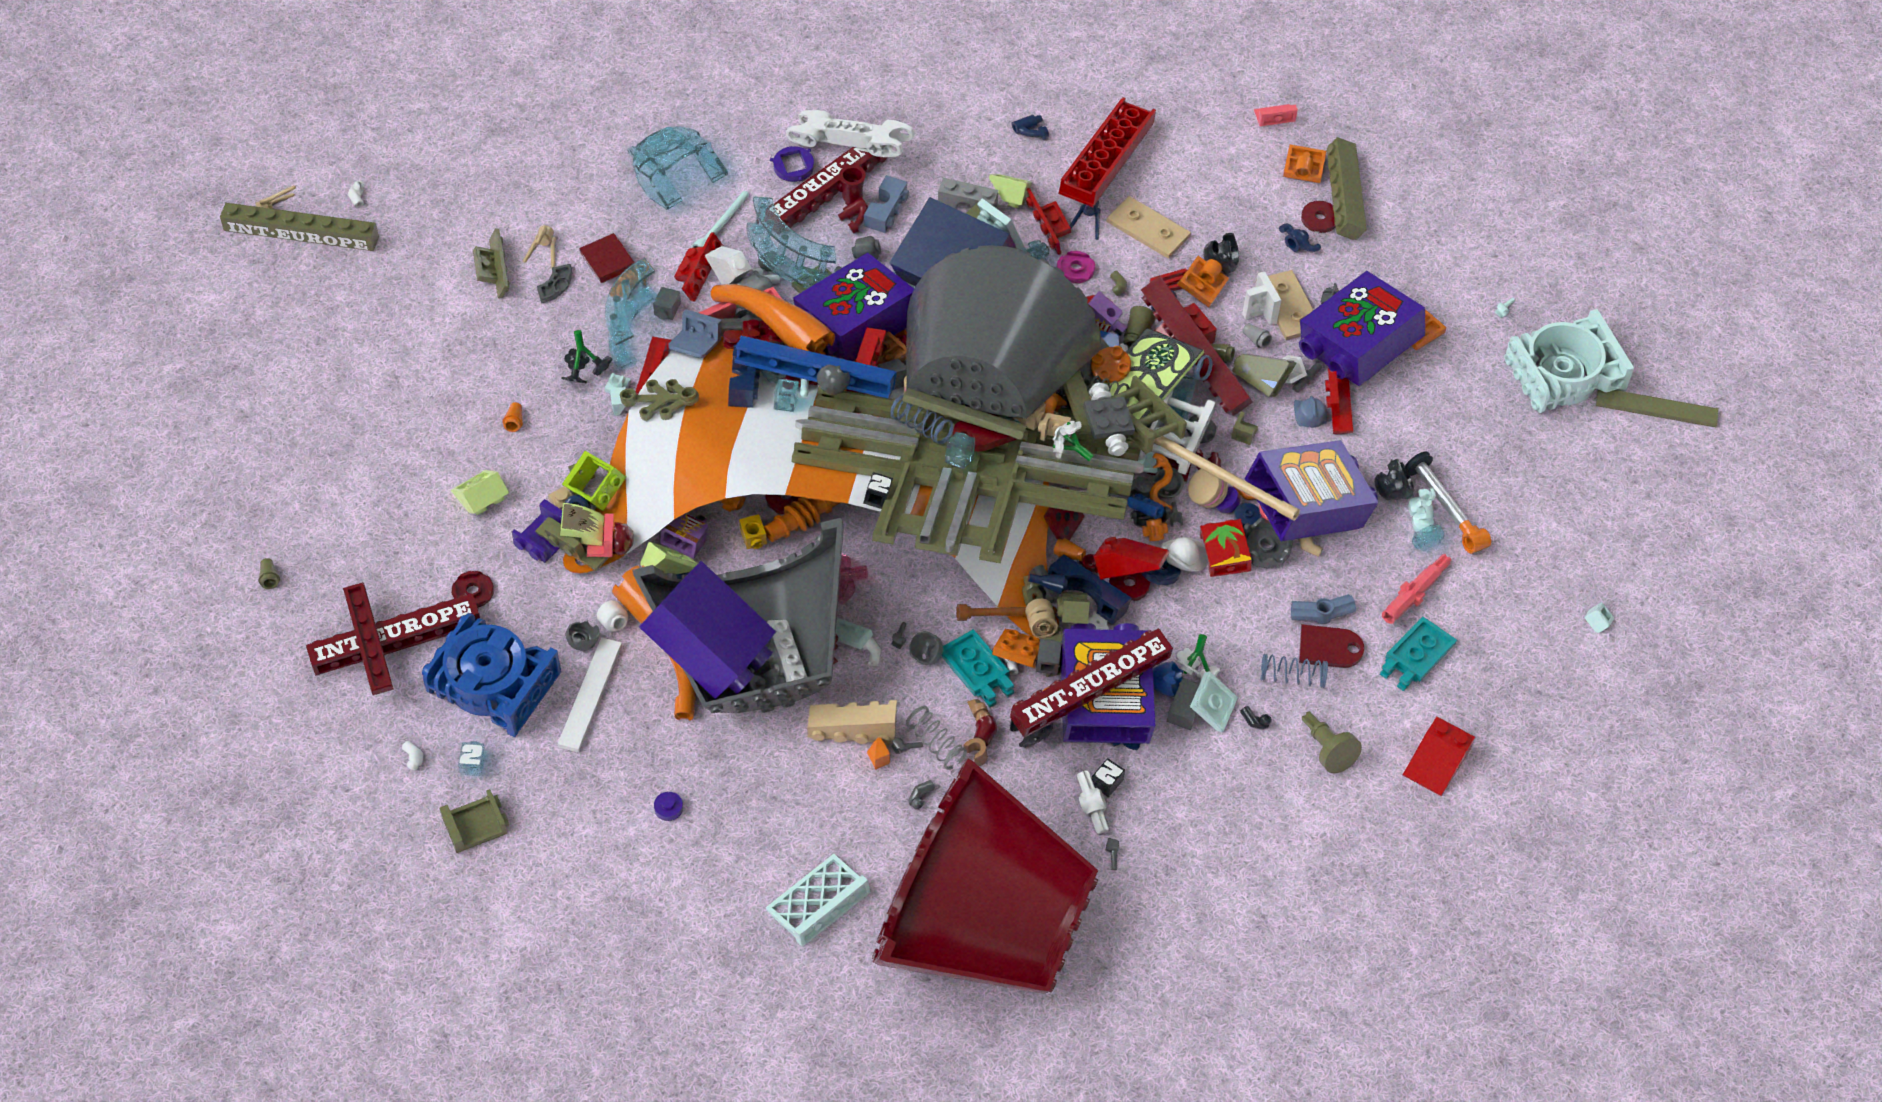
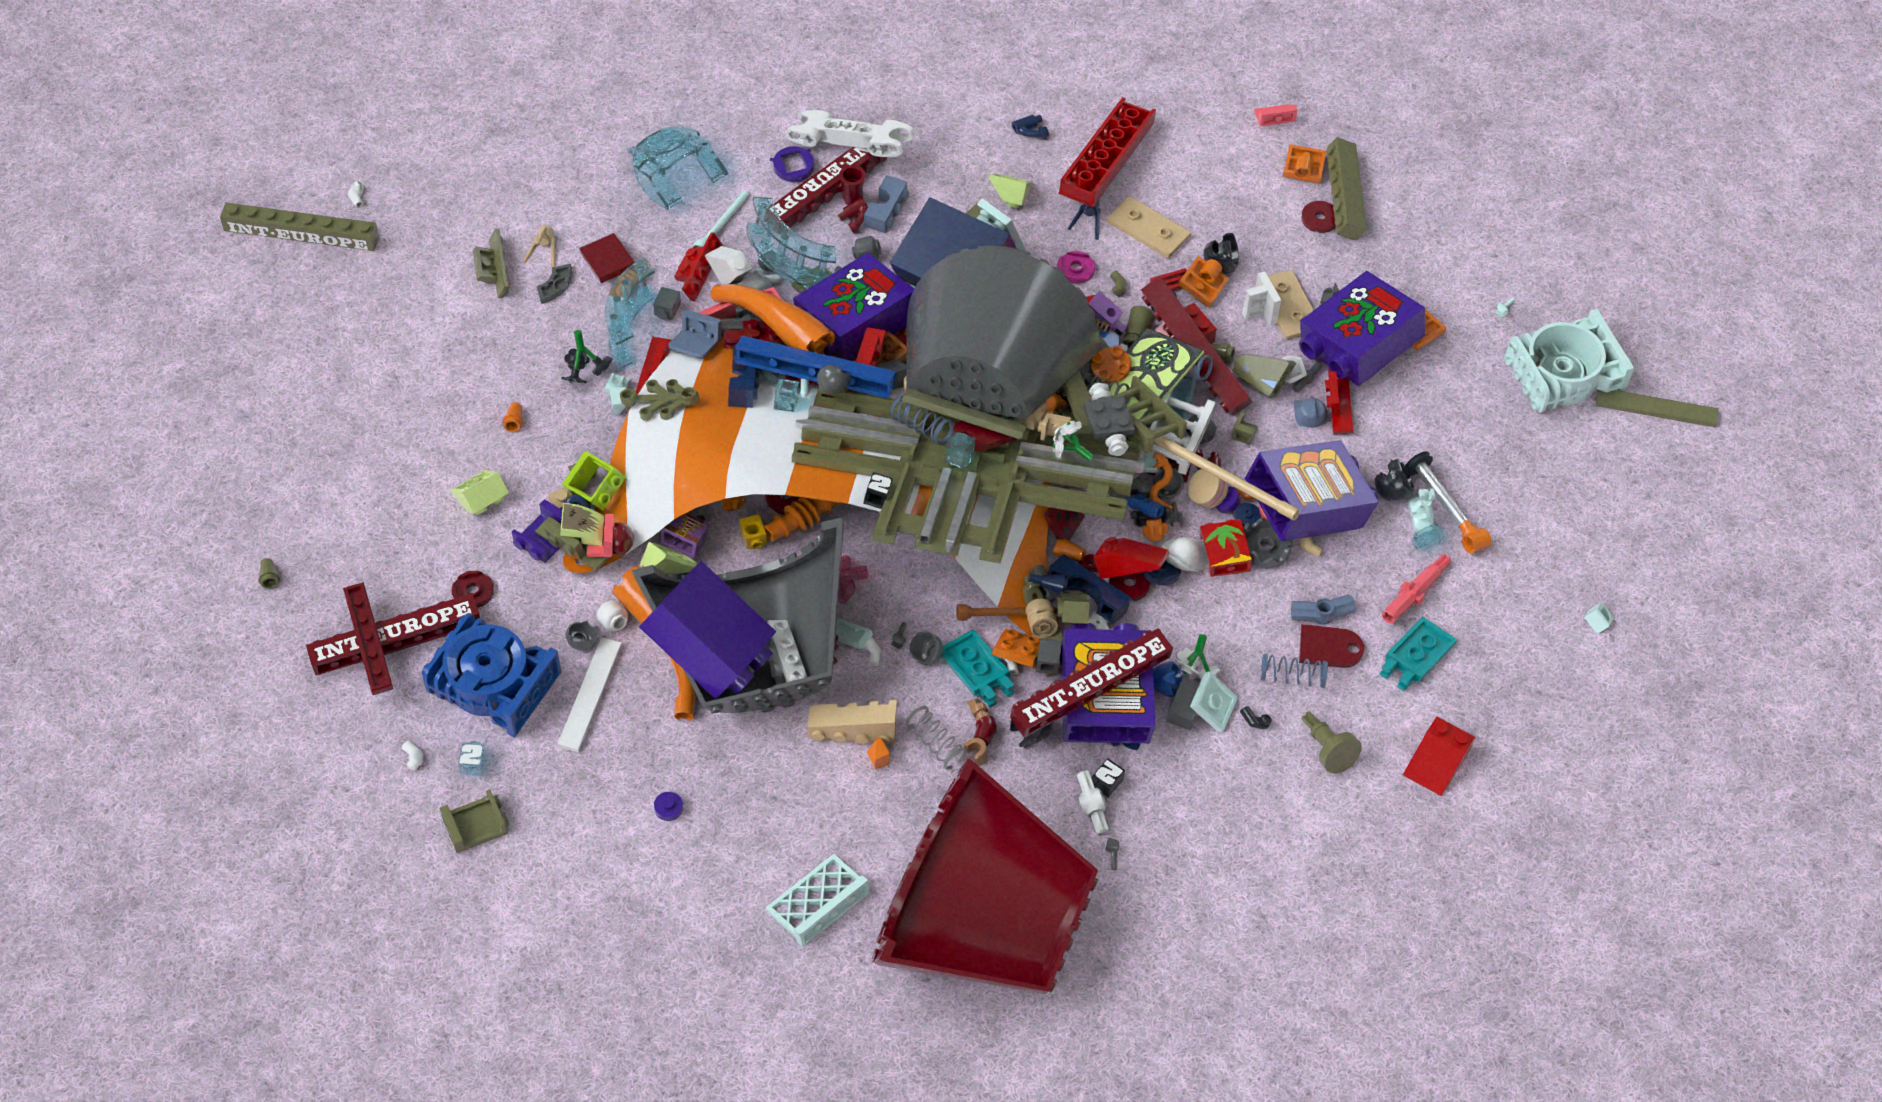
(268, 202): tan plant -> none
(766, 680): dark grey hips -> none
(899, 744): dark grey hand -> none
(918, 791): dark grey arm -> none
(954, 192): light grey arch -> none
(1038, 250): clear light blue gear -> none
(1051, 219): red bracket -> none
(1257, 335): light grey cone -> none
(1297, 239): dark blue piece -> none

